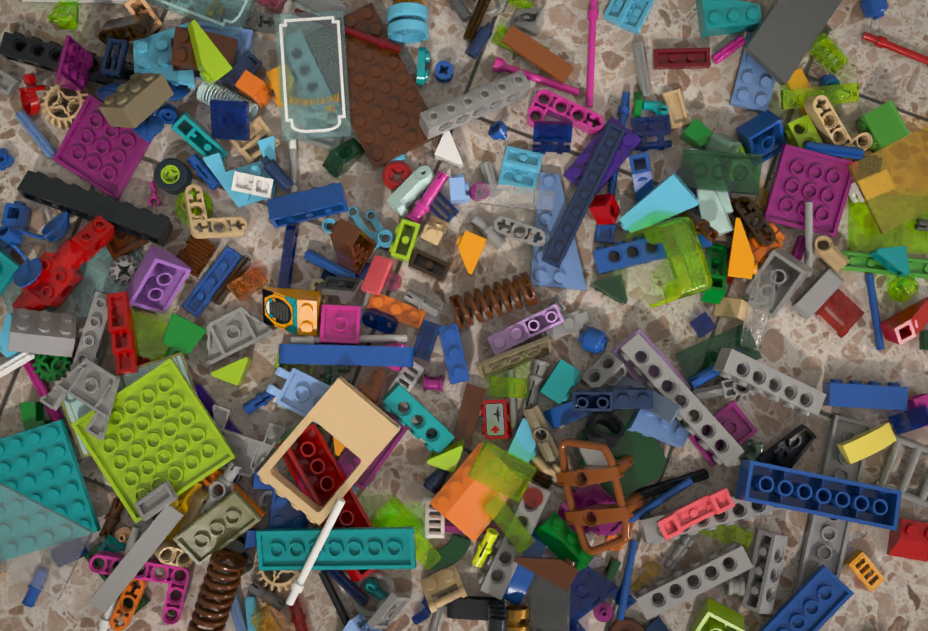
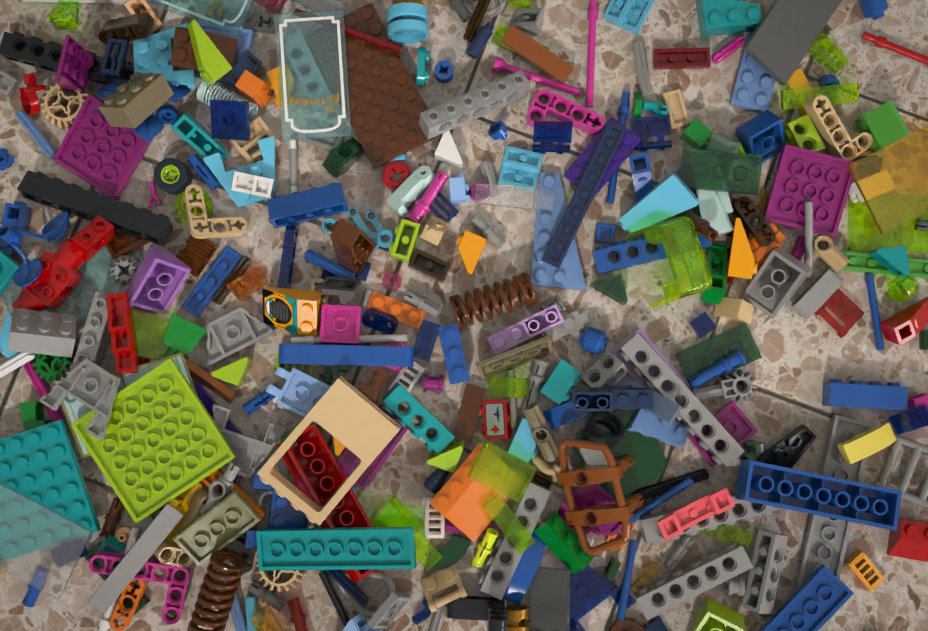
(156, 500): light grey tile -> none
(210, 382): none -> dark orange tile
(277, 173): dark blue cylinder -> none
(298, 584): white bar -> none
(373, 588): teal arm -> none
(376, 275): coral tile -> none
(533, 497): clear red tile -> none
(534, 231): light grey beam -> none
(554, 570): reddish brown slope -> none
(603, 607): magenta tile -> none
(605, 209): red brick -> none
(758, 308): clear slope -> none
(811, 398): light grey brick -> none
(835, 150): blue axle -> none

